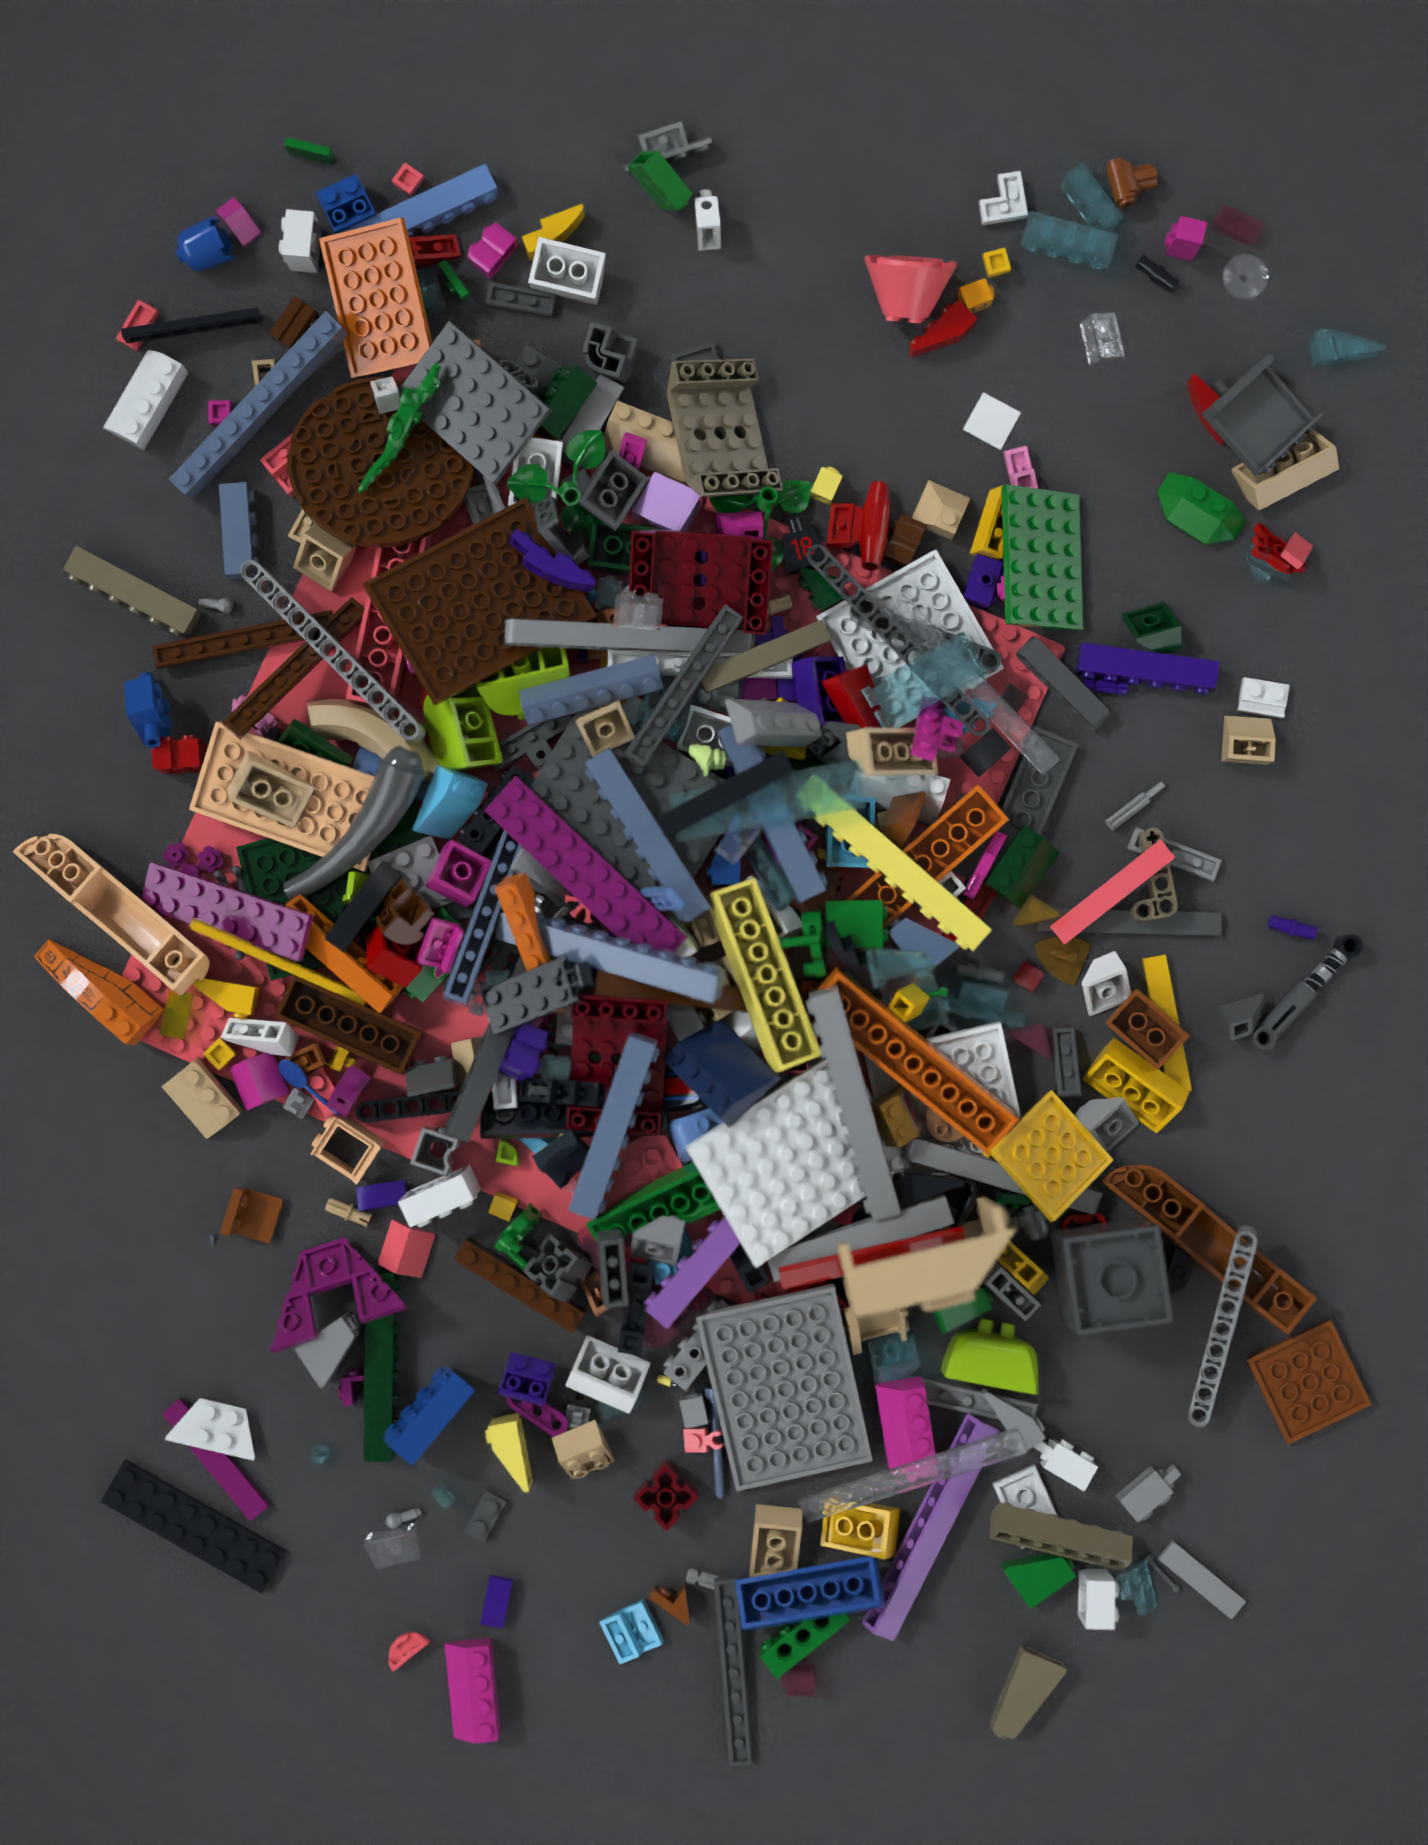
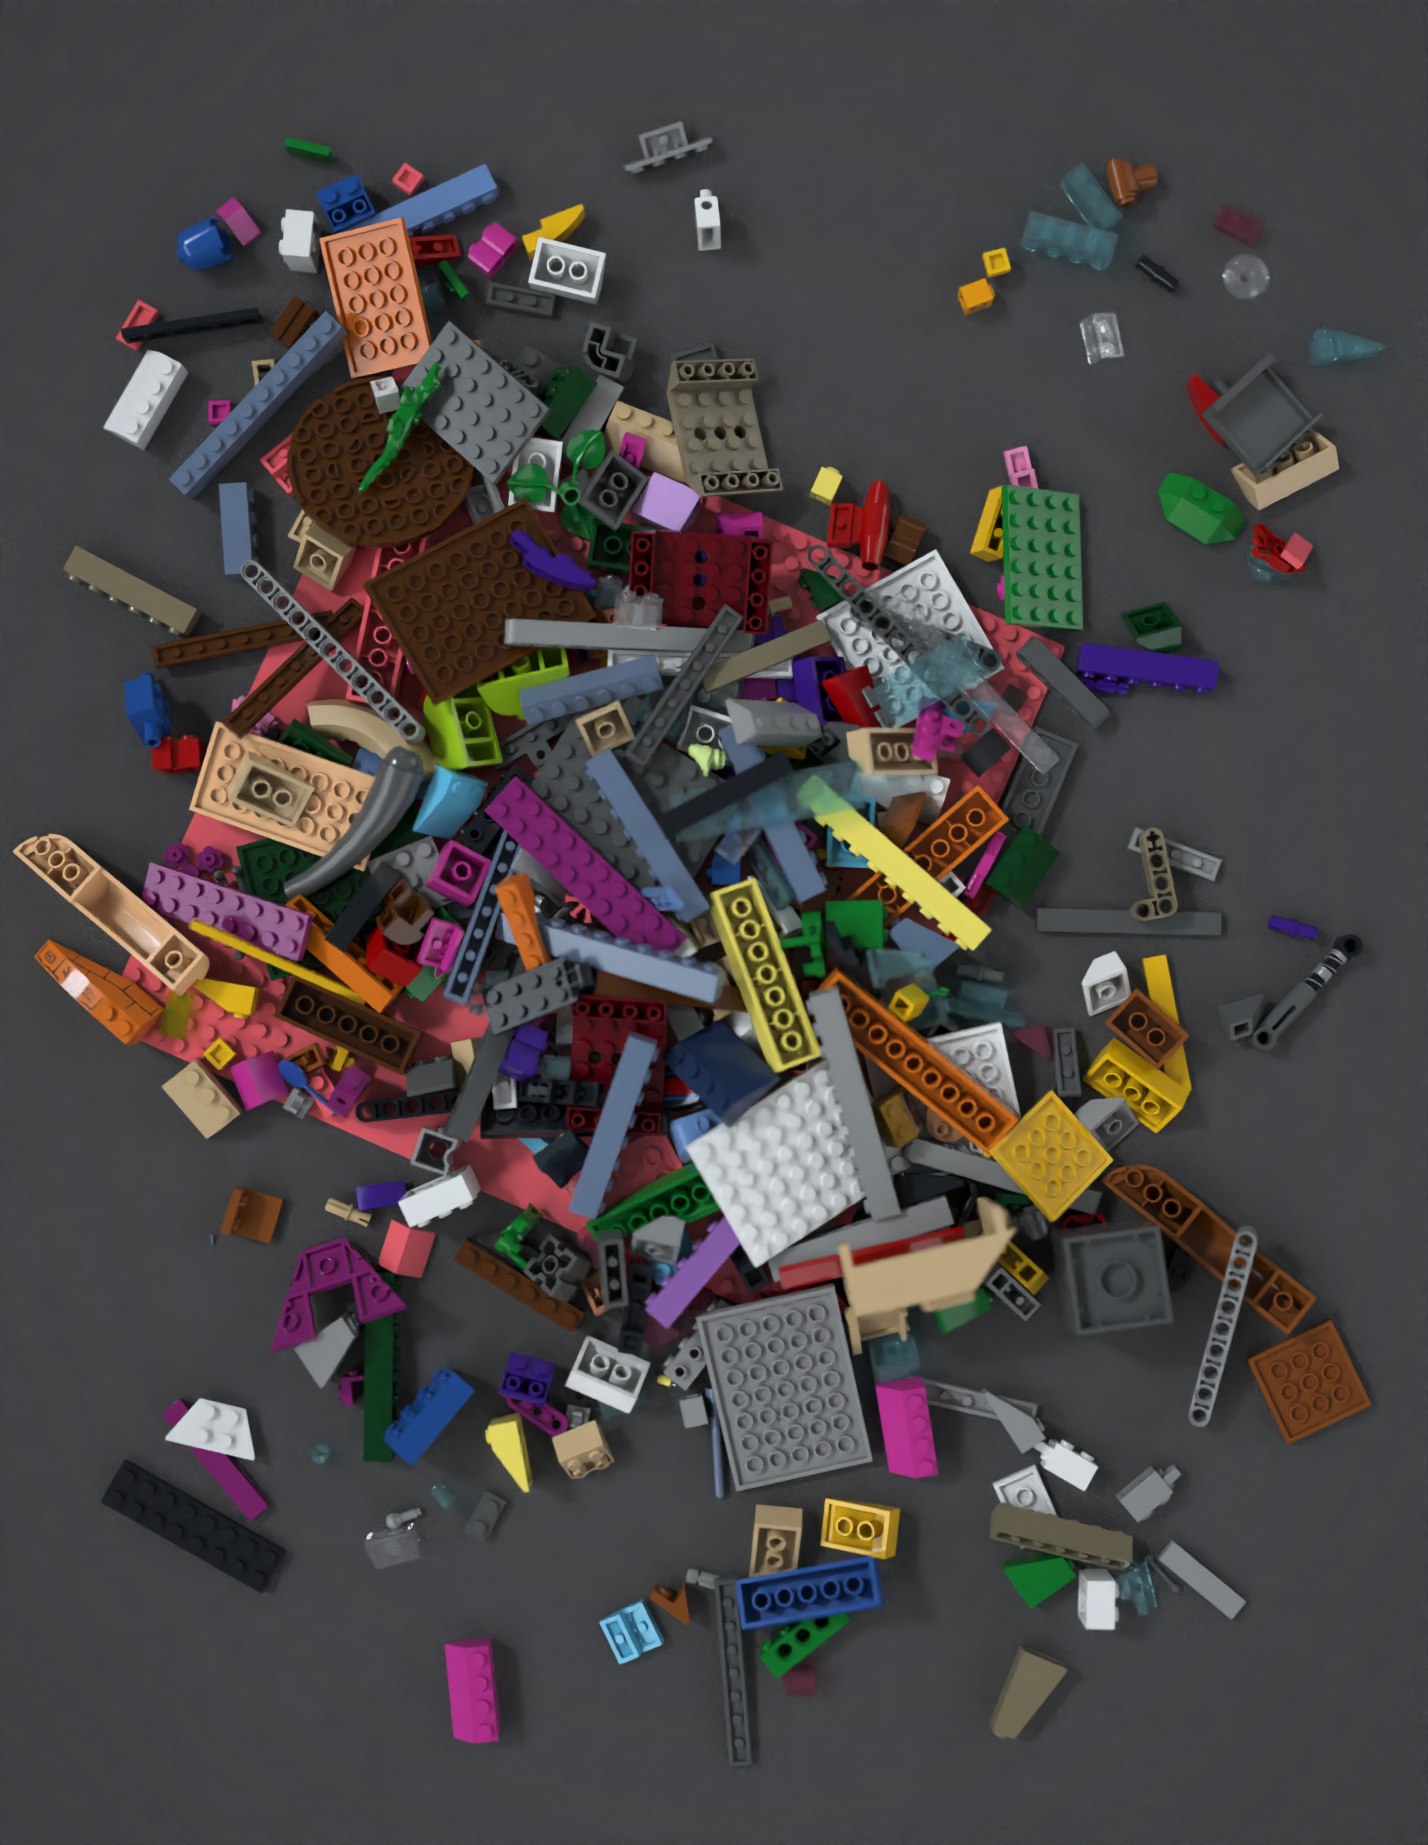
(224, 605): light grey piece -> none
(261, 1035): white slope -> none
(354, 884): lime tile -> none
(355, 1129): light nougat window -> none
(406, 1647): coral plate -> none
(496, 1601): dark purple slope -> none
(503, 1206): yellow tile -> none
(507, 1153): lime tile -> none
(548, 526): dark grey panel -> none
(660, 180): green brick -> none
(666, 1509): dark red brick -> none
(699, 1440): coral plate -> none
(792, 500): green plant -> none
(796, 547): black torso -> none
(908, 284): coral cone -> none
(913, 1475): clear plate -> none
(925, 1538): medium lavender brick -> none
(941, 509): tan slope -> none
(947, 330): red slope -> none
(982, 581): dark purple brick -> none
(991, 421): white sticker -> none
(992, 1358): lime hips -> none
(1010, 204): white plate -> none
(1028, 977): dark red slope -> none
(1035, 911): clear yellow slope -> none
(1063, 960): pearl gold shield -> none
(1112, 892): coral tile -> none
(1132, 807): light grey axle -> none
(1185, 238): dark pink brick -> none
(1248, 740): tan slope -> none
(1263, 697): white plate -> none

